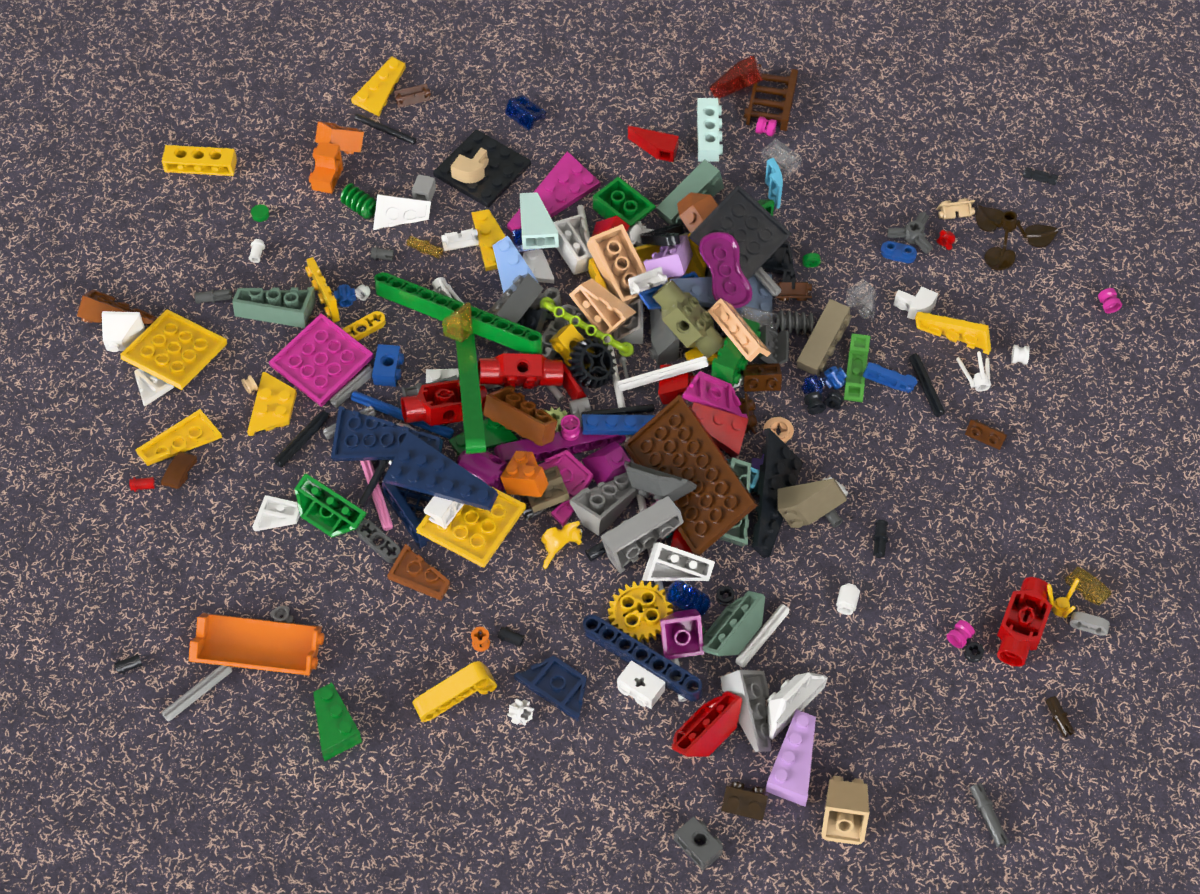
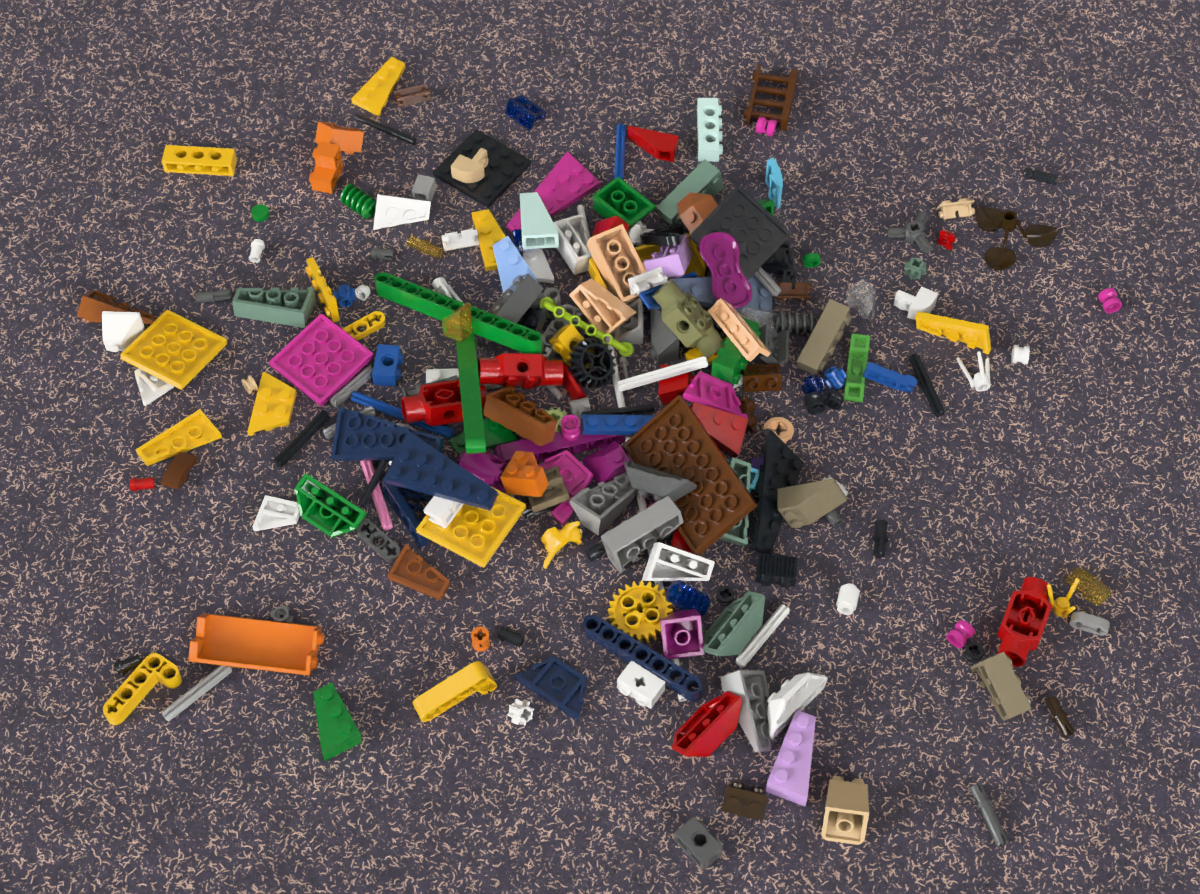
(118, 708): none -> yellow beam
(620, 151): none -> blue axle
(738, 77): clear red slope -> none
(776, 570): none -> black brick
(787, 160): clear brick -> none
(898, 252): blue plate -> none
(915, 268): none -> sand green gear
(985, 434): reddish brown hinge -> none
(1003, 686): none -> dark tan wedge

